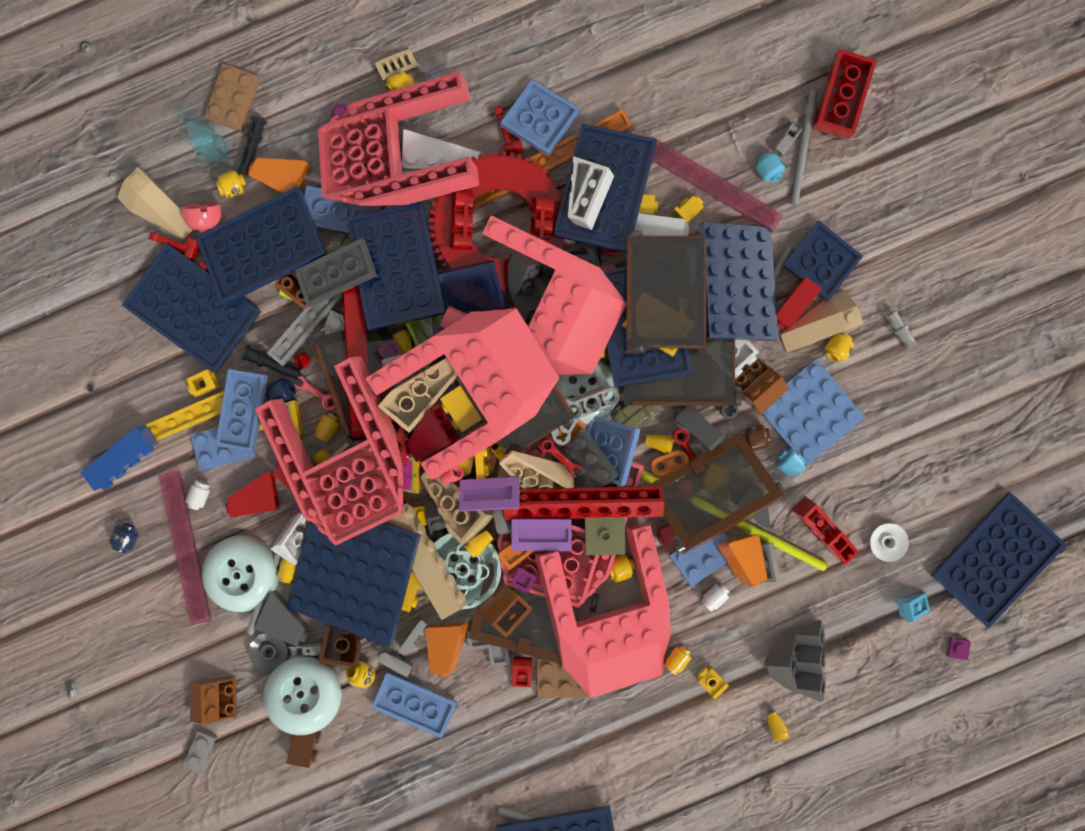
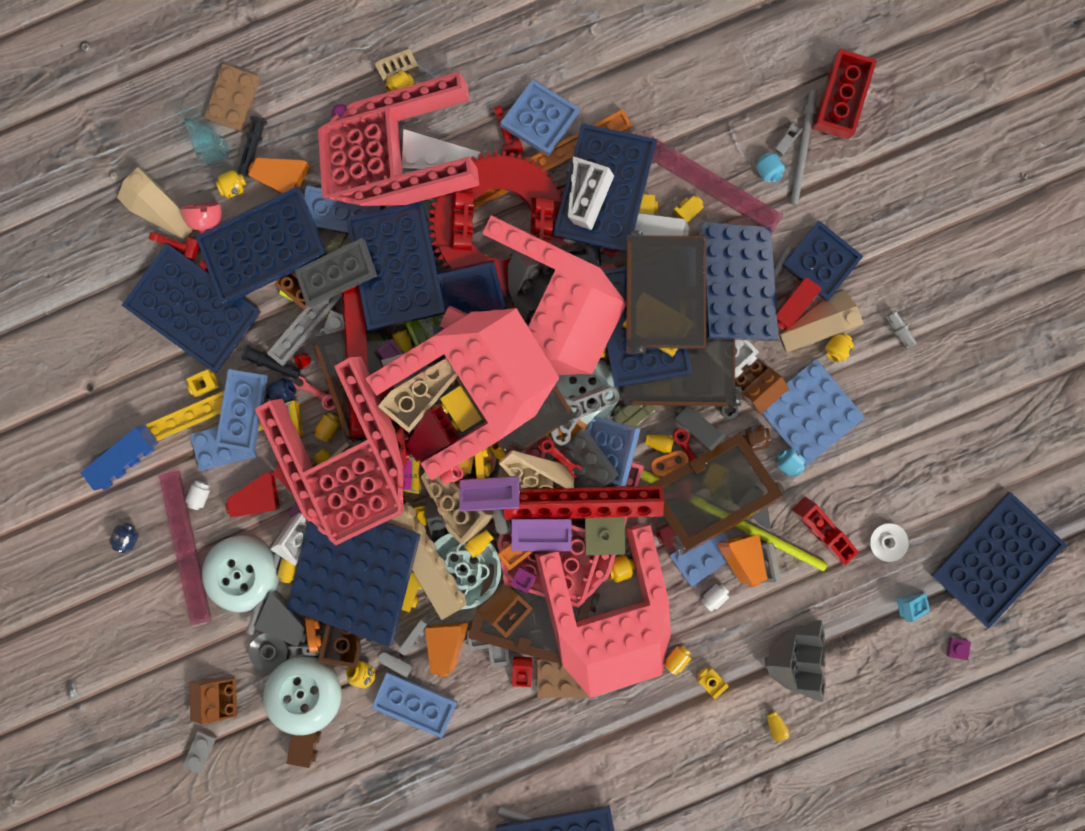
(314, 640): none -> orange plate

